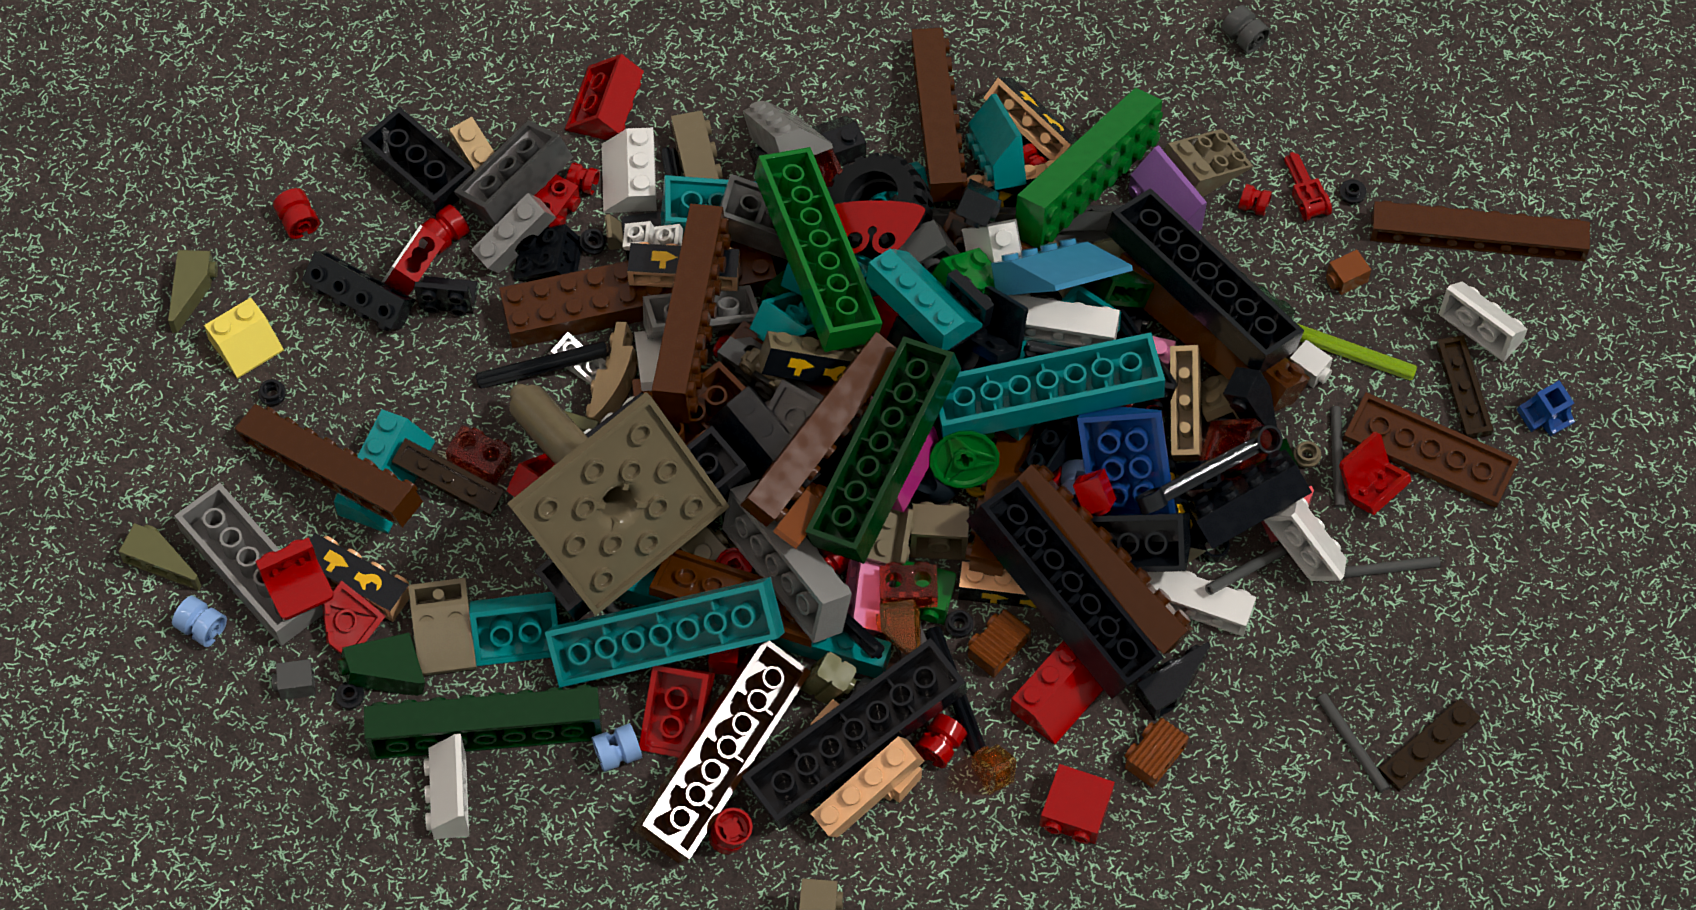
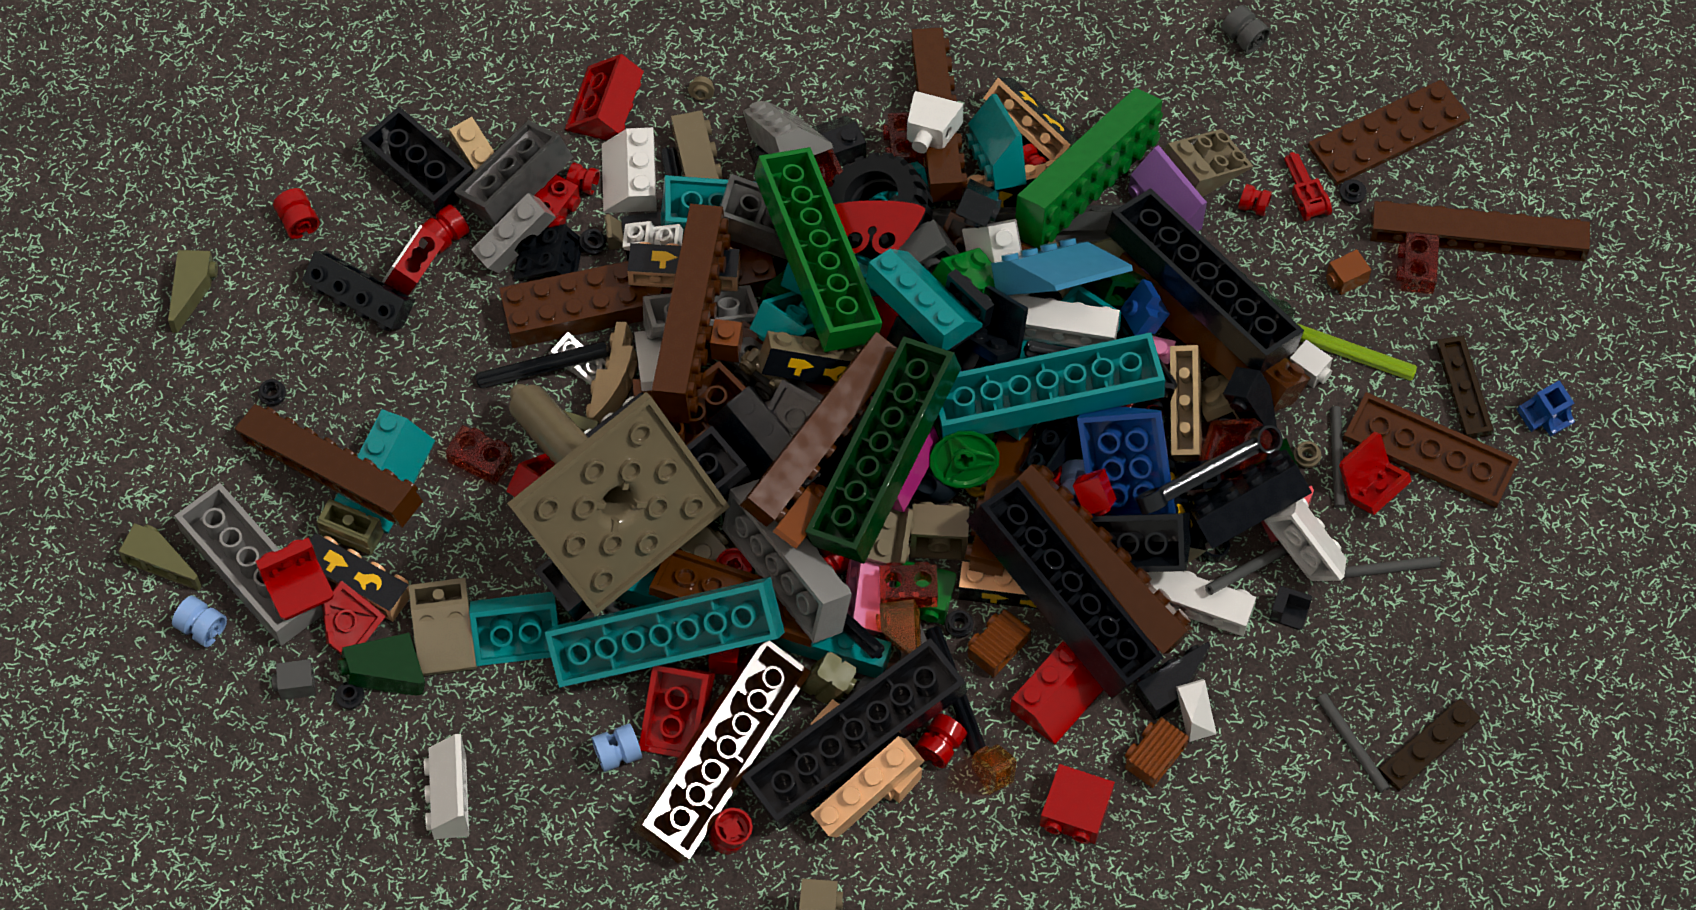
(243, 337): light yellow slope -> none
(350, 527): none -> olive brick
(446, 295): black bracket -> none
(447, 477): dark brown plate -> none
(483, 721): dark green brick -> none
(701, 88): none -> dark tan plate
(726, 340): none -> dark orange brick
(898, 140): none -> clear red brick
(932, 121): none -> white torso
(1144, 309): none -> blue brick
(1196, 710): none -> white slope
(1290, 608): none -> black panel
(1388, 132): none -> reddish brown plate
(1421, 263): none -> clear red brick
(1482, 320): white slope -> none

